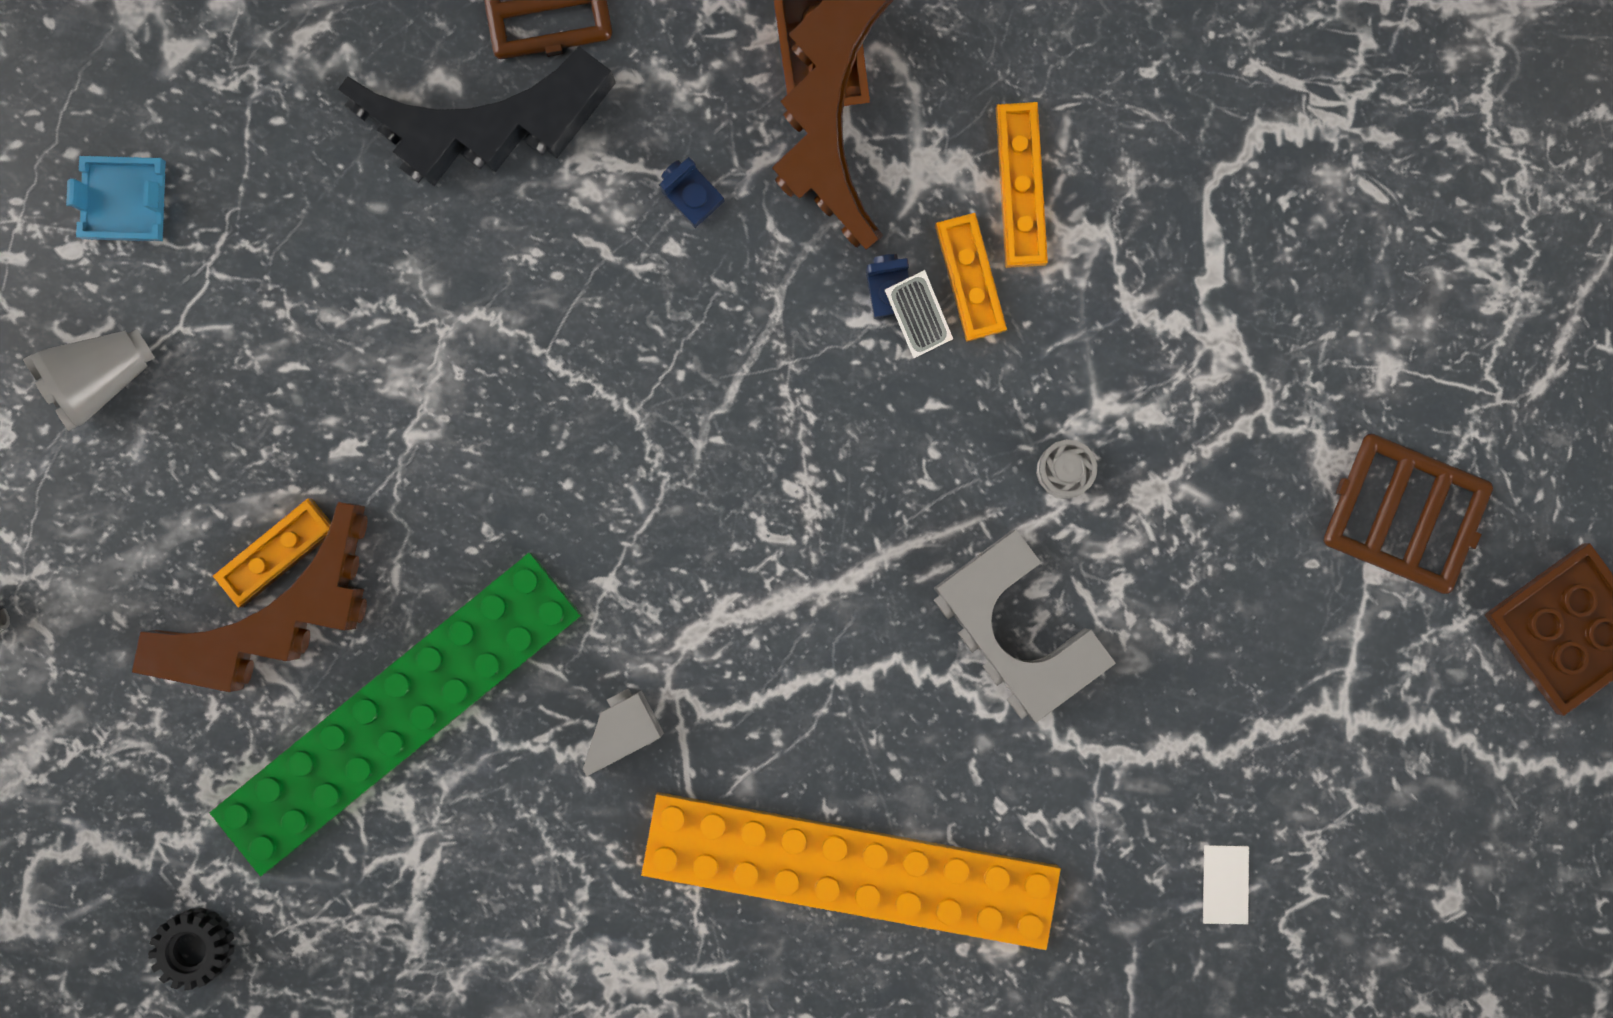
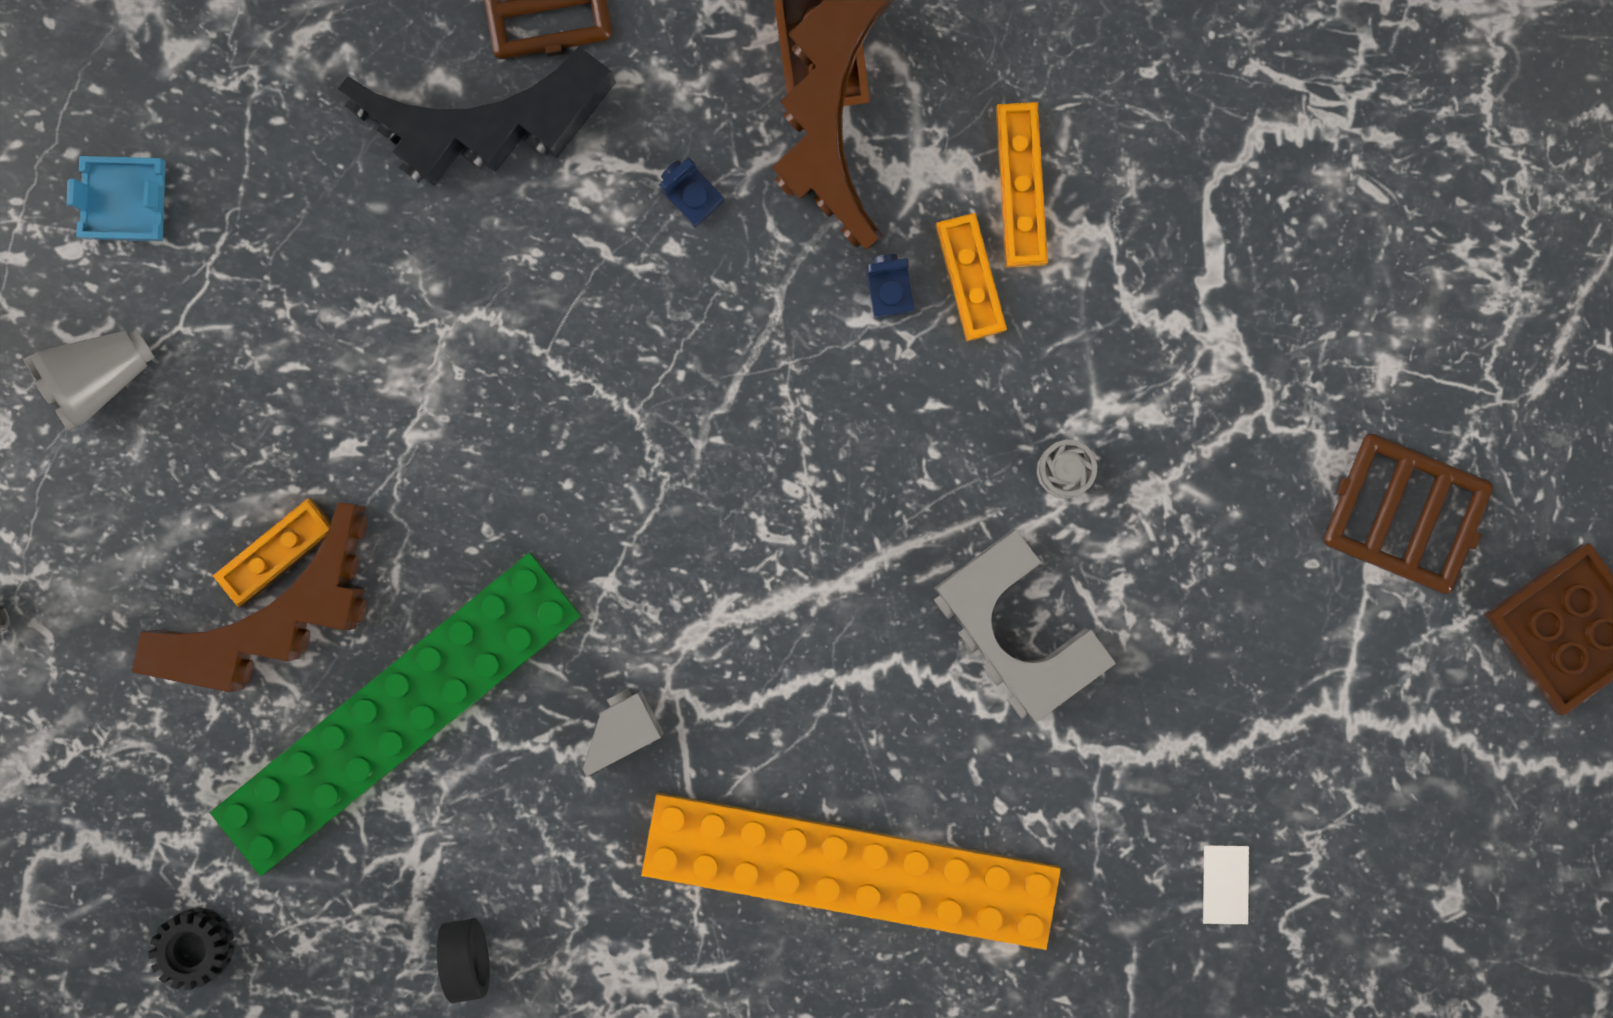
(463, 960): none -> black tyre
(918, 314): sticker -> none

